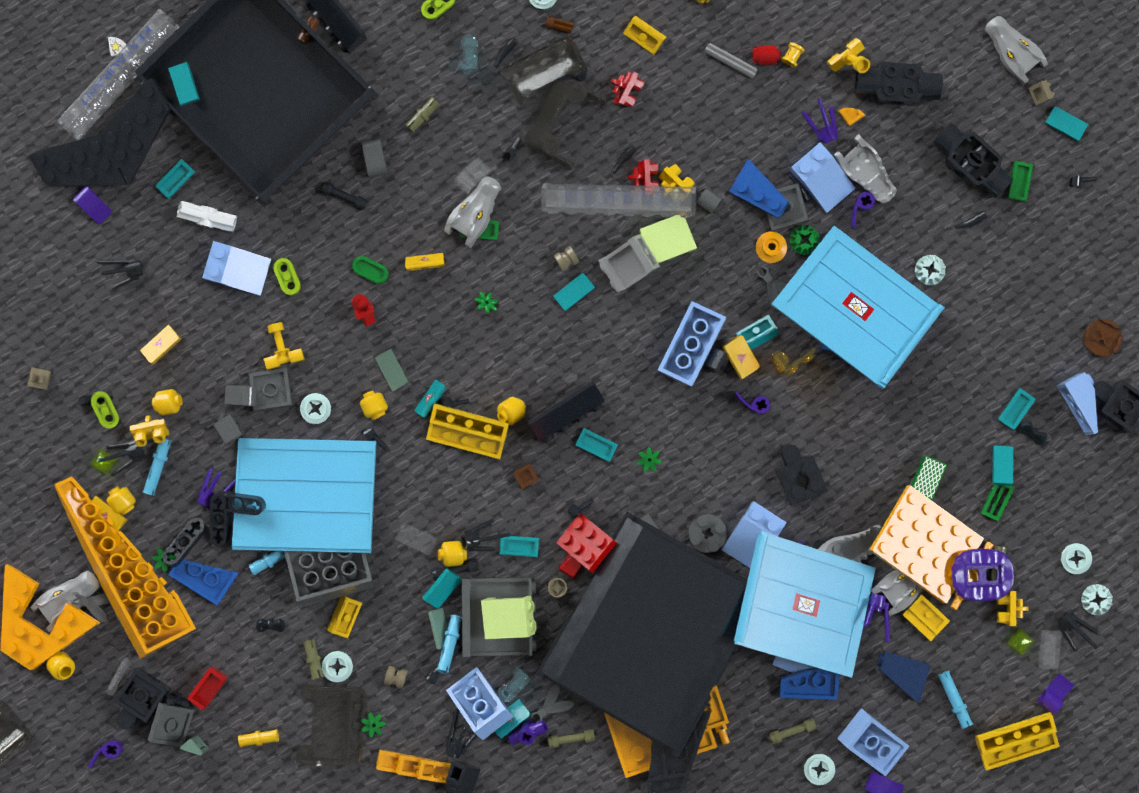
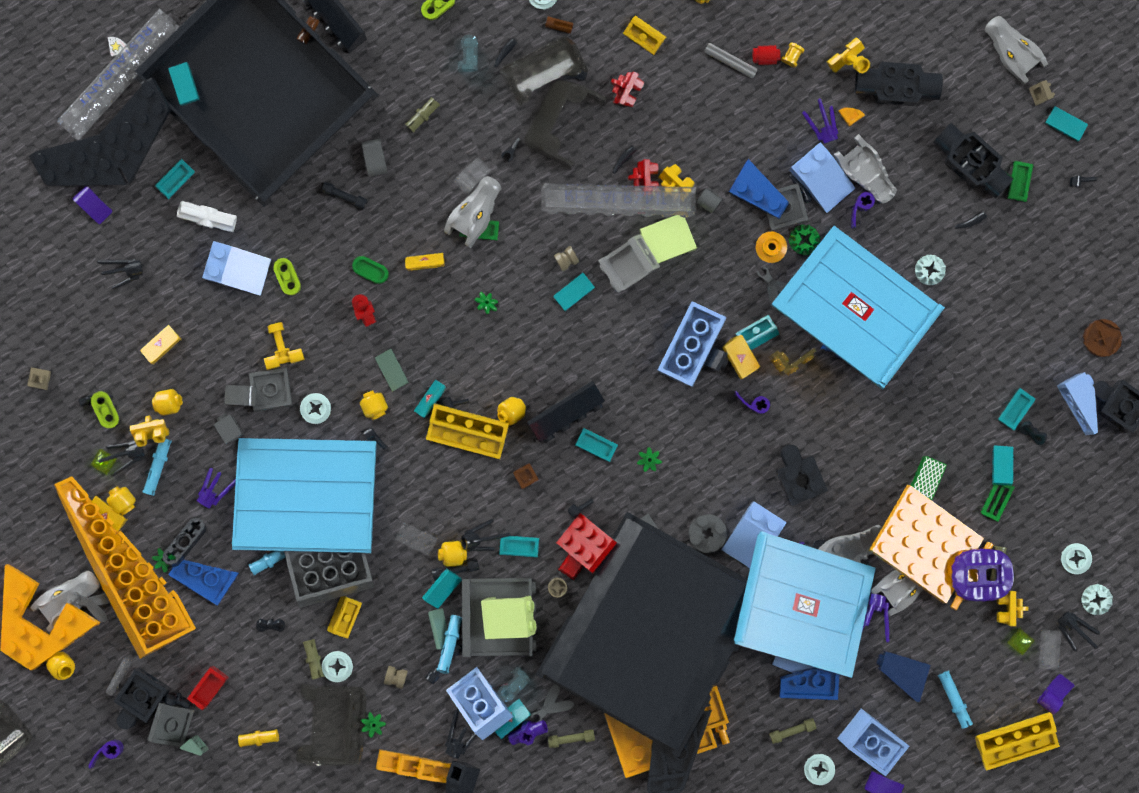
(225, 509): black beam -> none
(925, 617): yellow plate -> none

